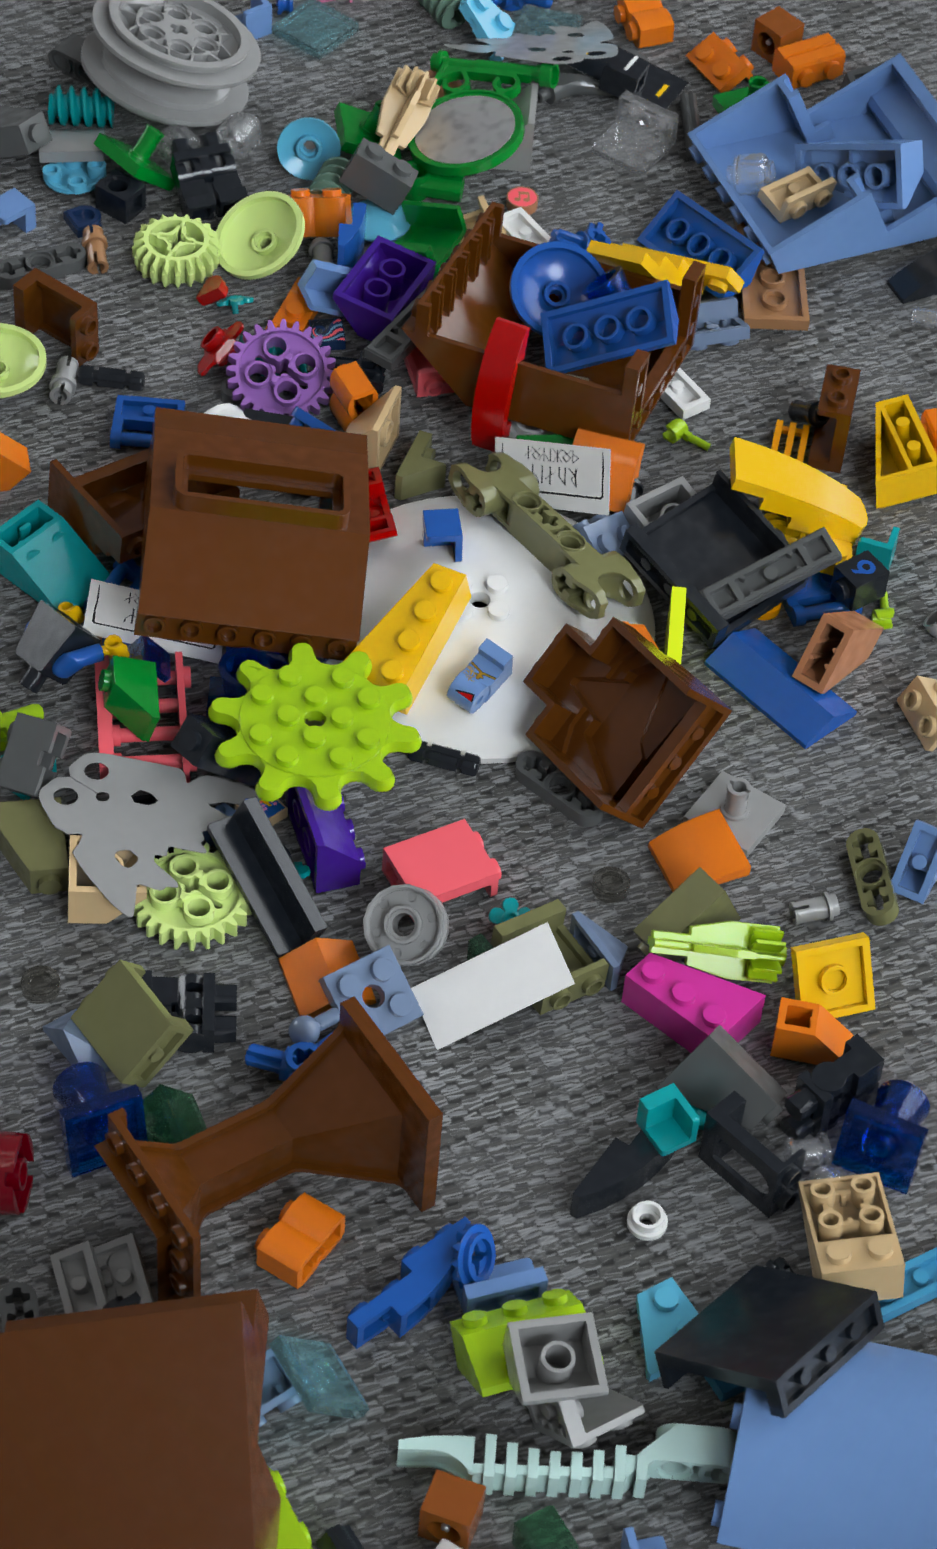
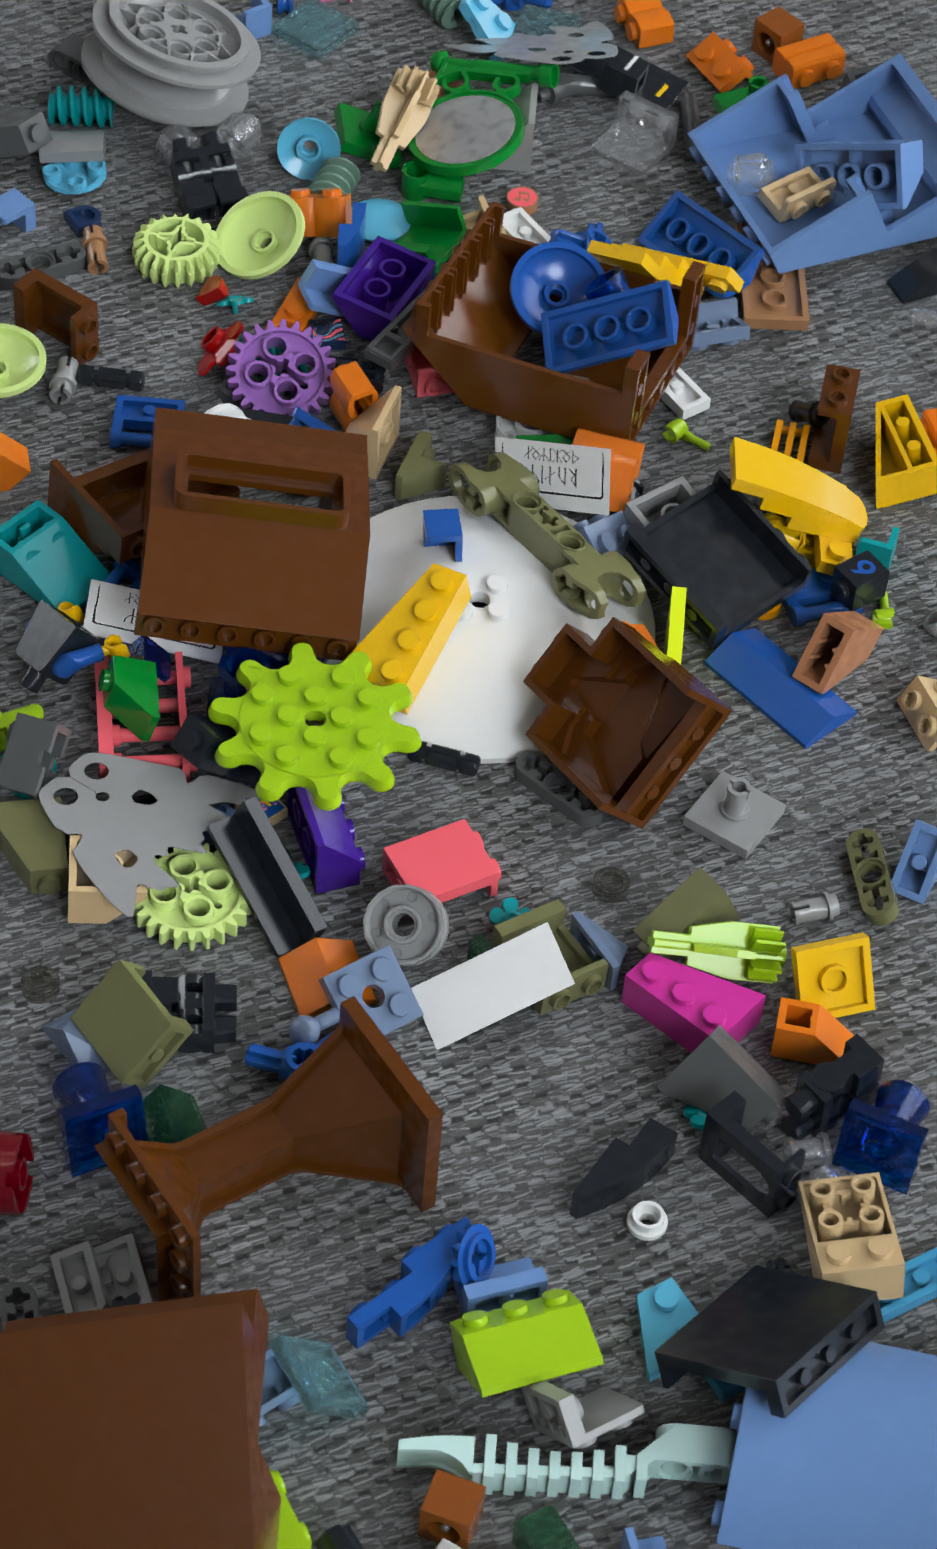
(120, 196): black brick -> none
(137, 159): green tile -> none
(299, 1240): orange brick -> none
(378, 176): dark grey brick -> none
(381, 519): red slope -> none
(481, 677): medium blue leg -> none
(496, 382): red slope -> none
(554, 1359): light grey slope -> none
(667, 1119): teal panel -> none
(703, 844): orange slope -> none
(772, 574): dark grey plate -> none

